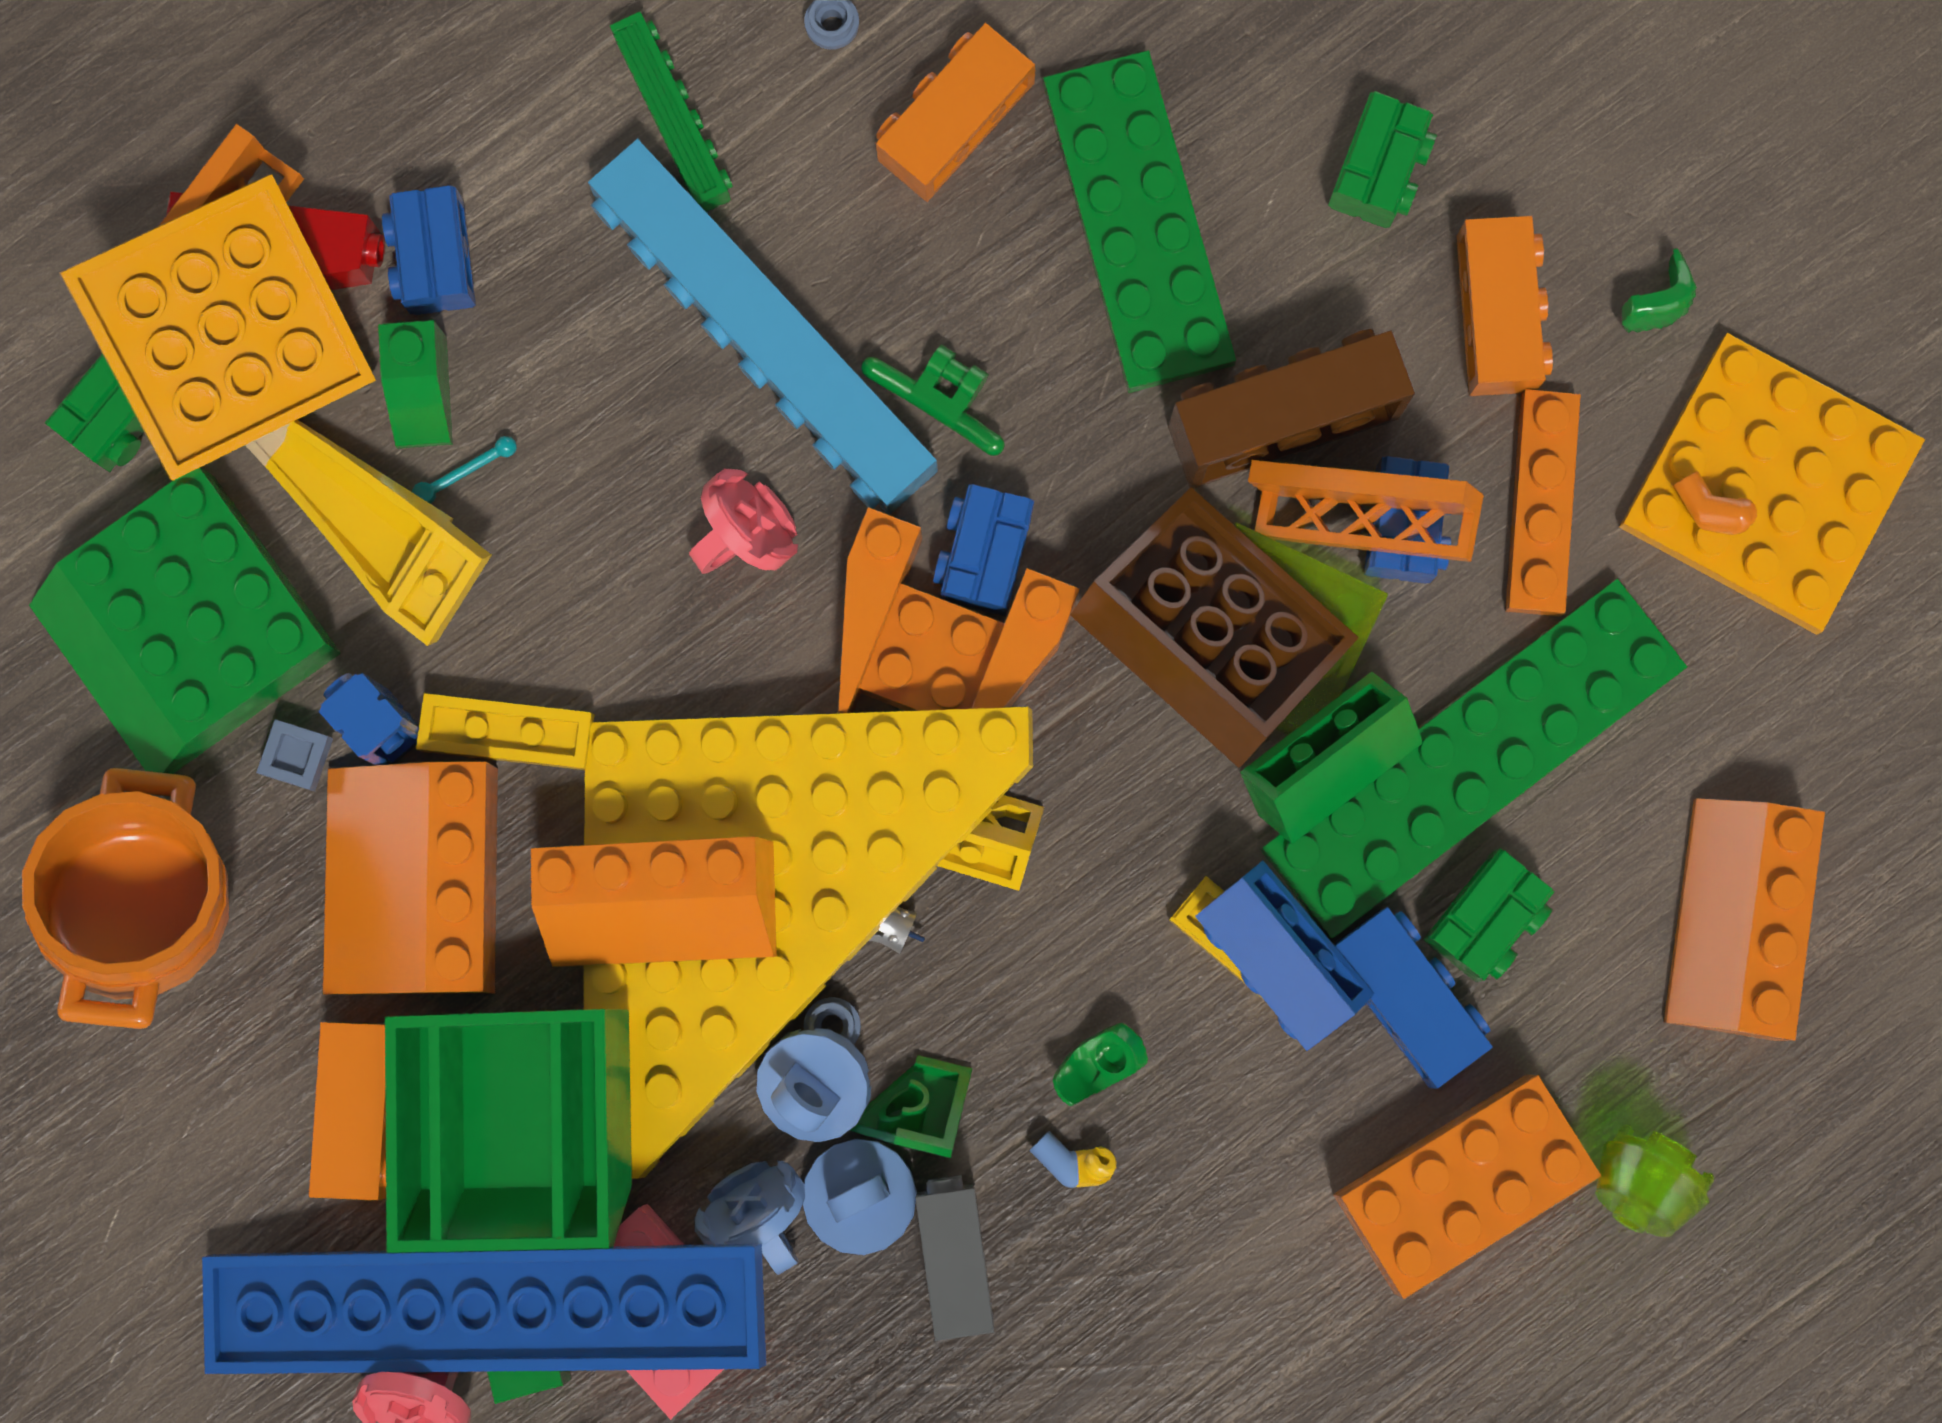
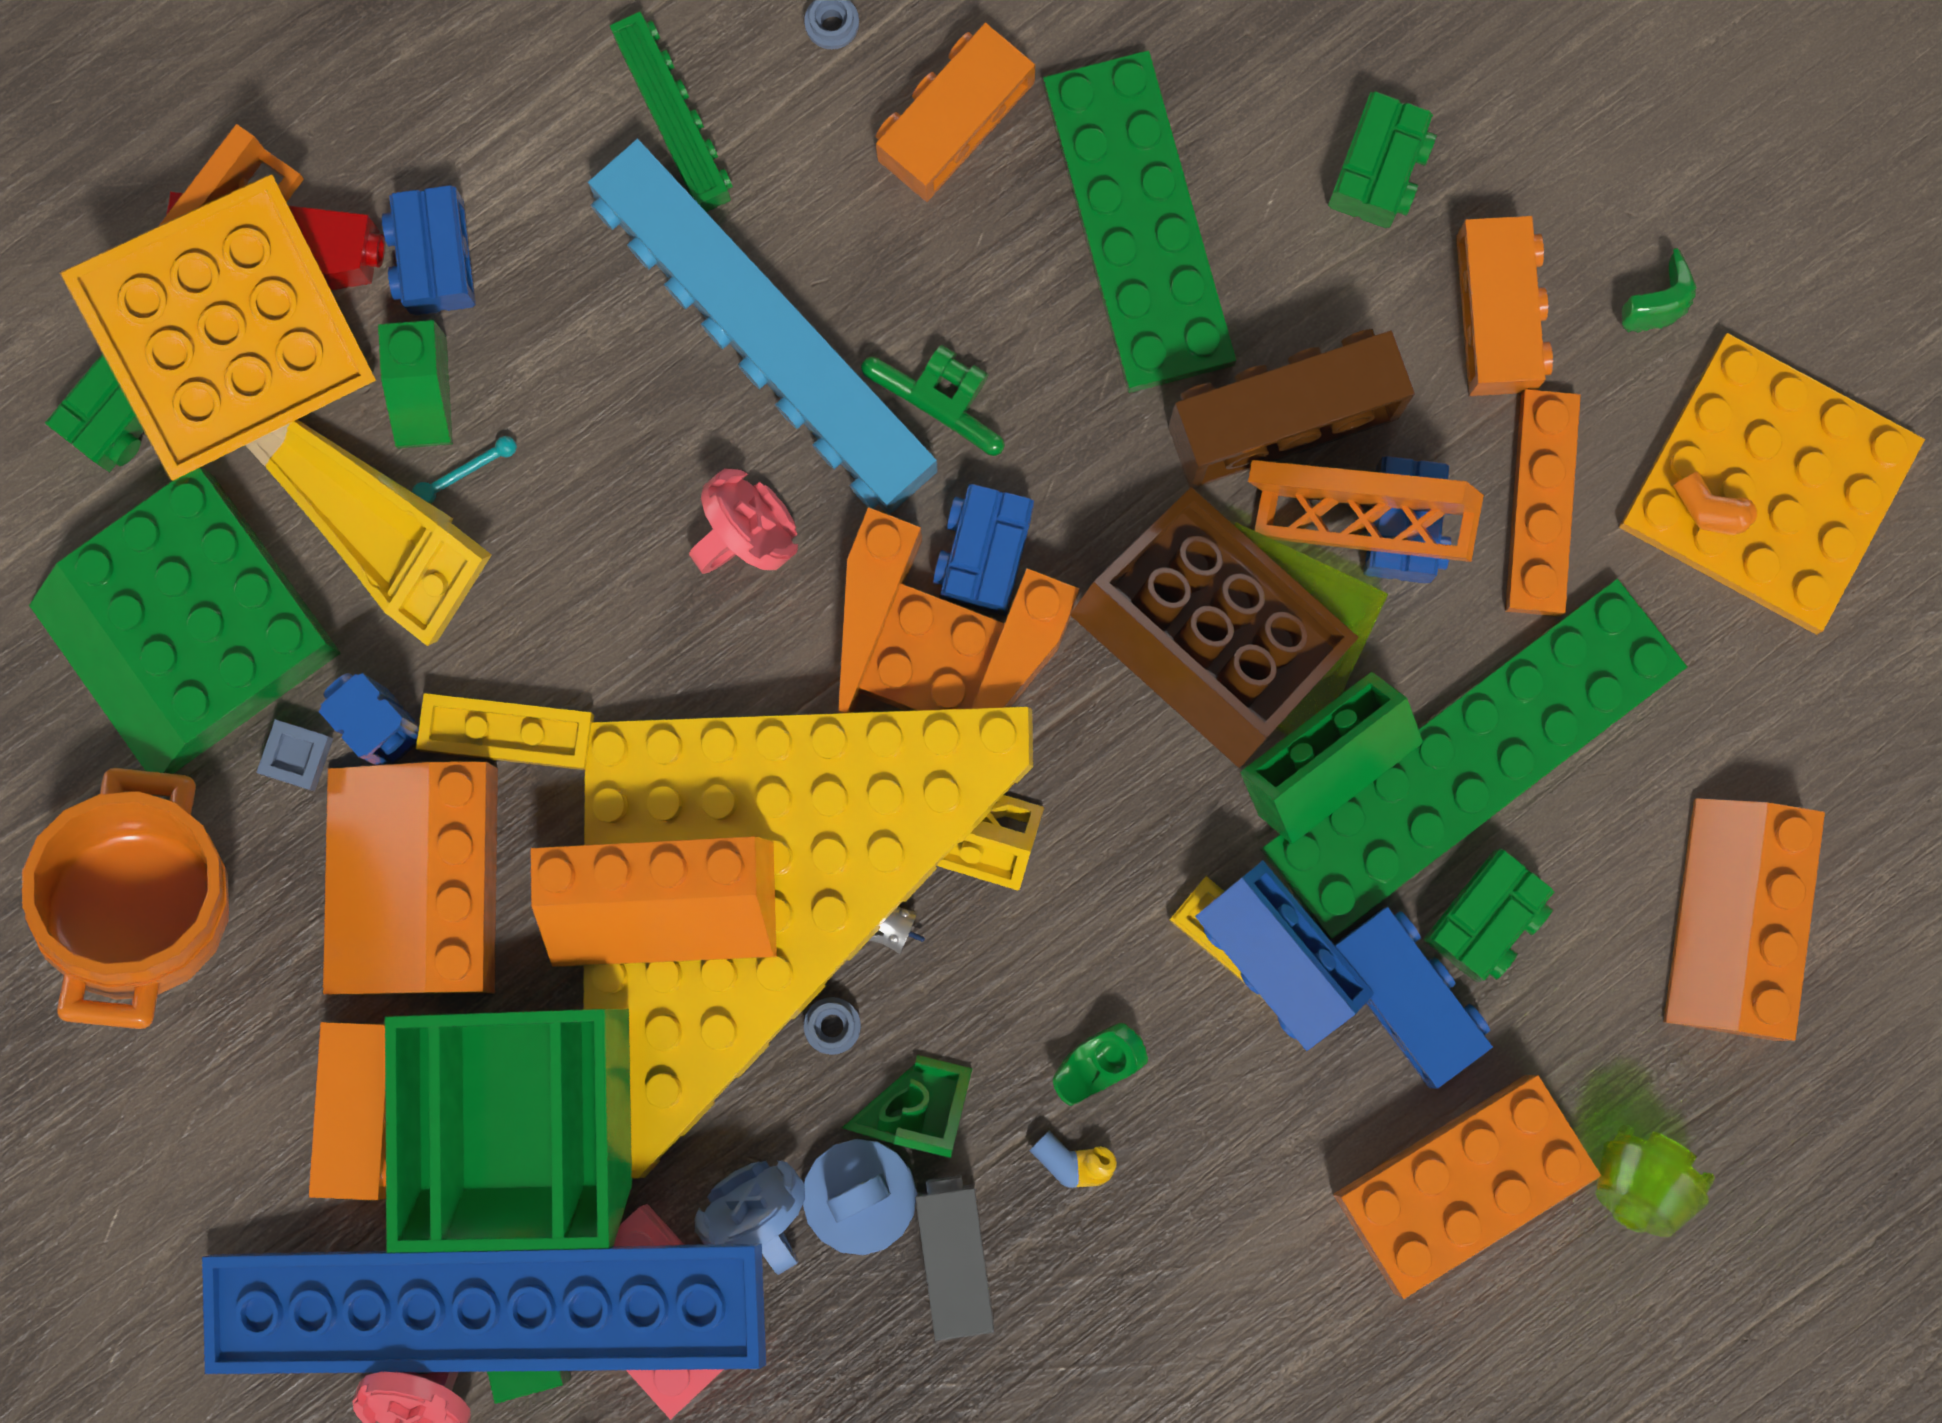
(814, 1084): medium blue tile -> none

